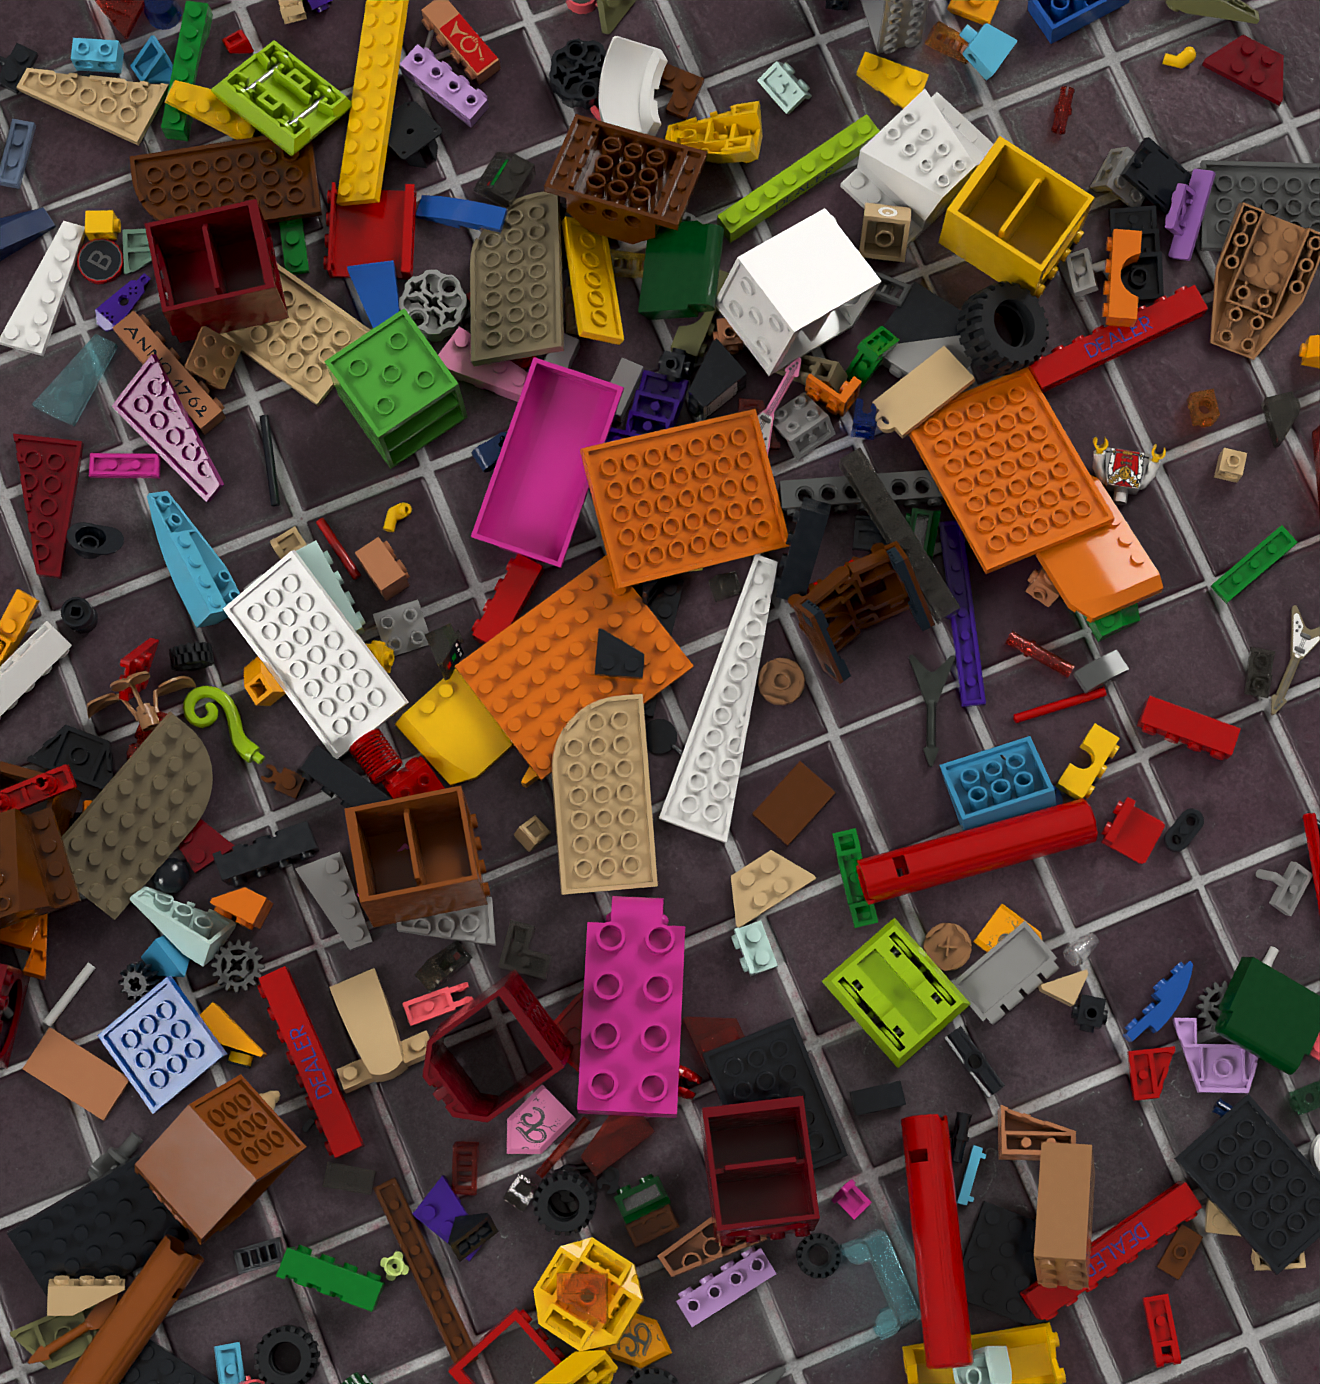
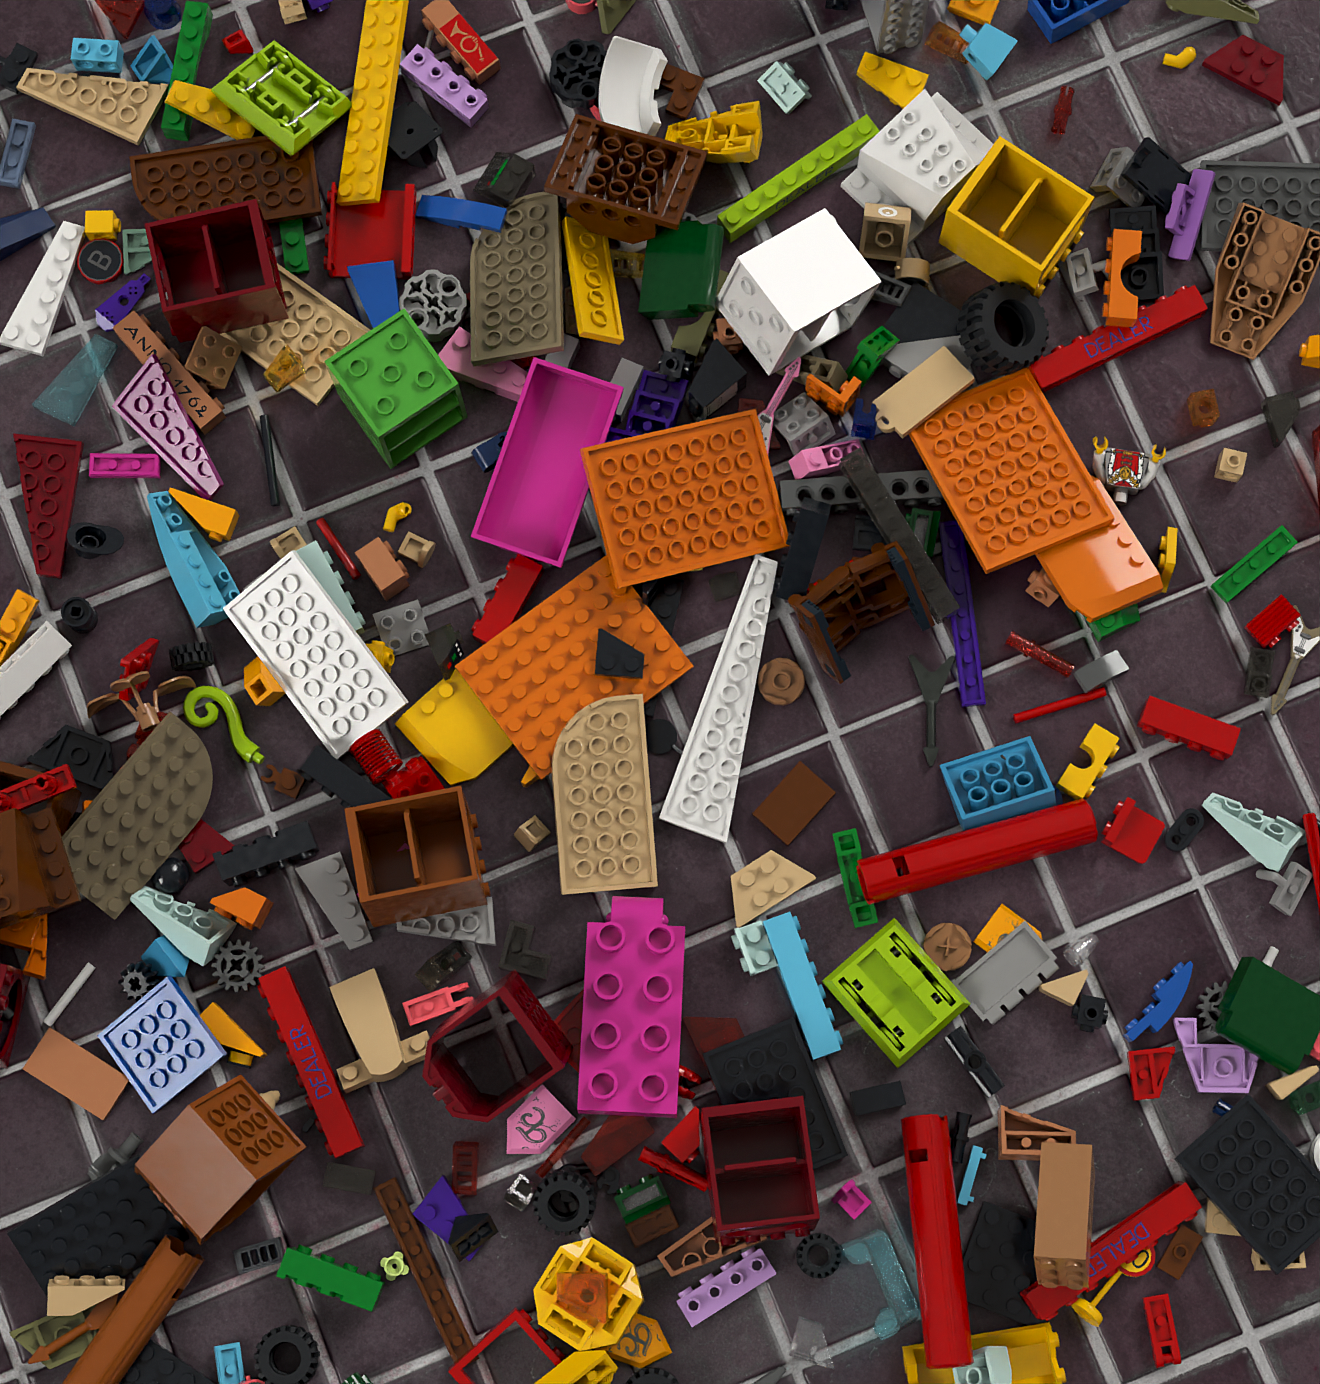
(214, 518): none -> light orange slope
(284, 369): none -> clear yellow slope
(416, 549): none -> tan tile
(673, 1168): none -> red pin
(685, 1138): none -> red slope
(801, 986): none -> medium azure brick
(810, 1343): none -> clear slope
(821, 460): none -> bright pink slope
(912, 270): none -> tan piece
(1136, 1268): none -> yellow piece
(1168, 556): none -> yellow wing
(1264, 838): none -> light aqua wedge
(1273, 621): none -> red brick
(1284, 1086): none -> tan slope

